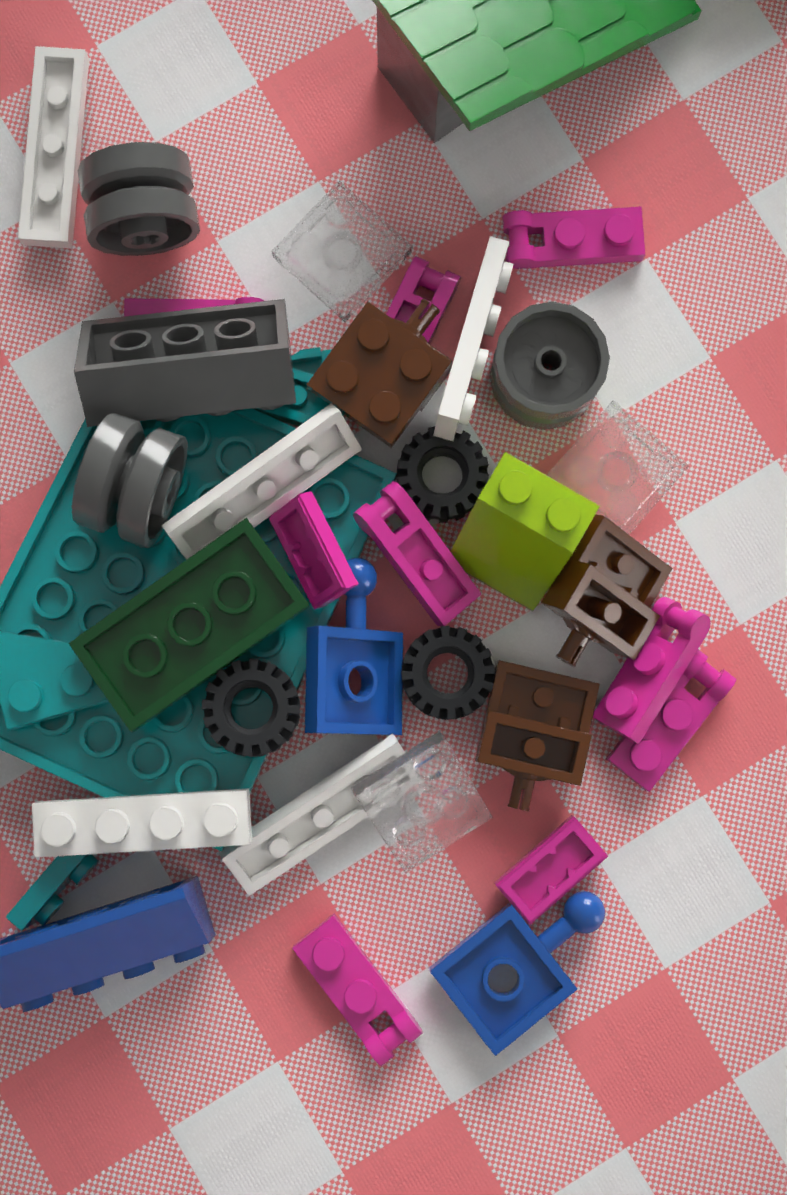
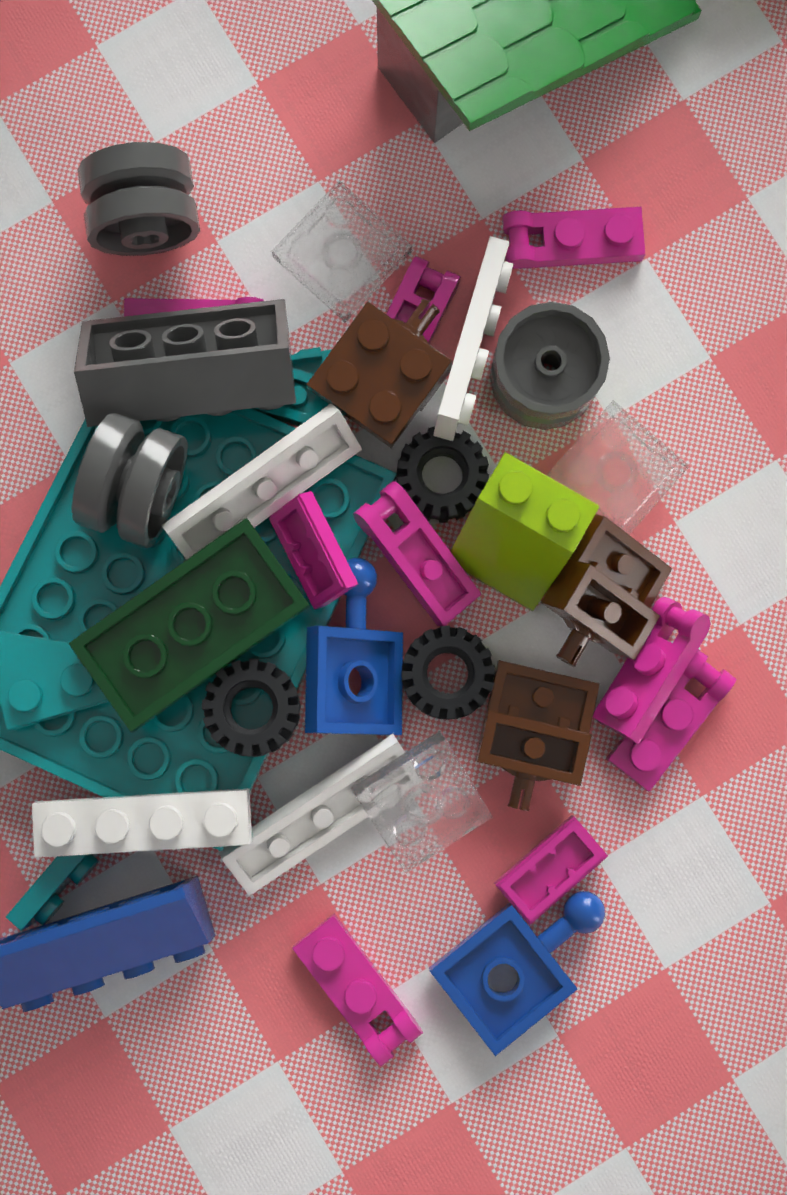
(53, 147): white plate -> none

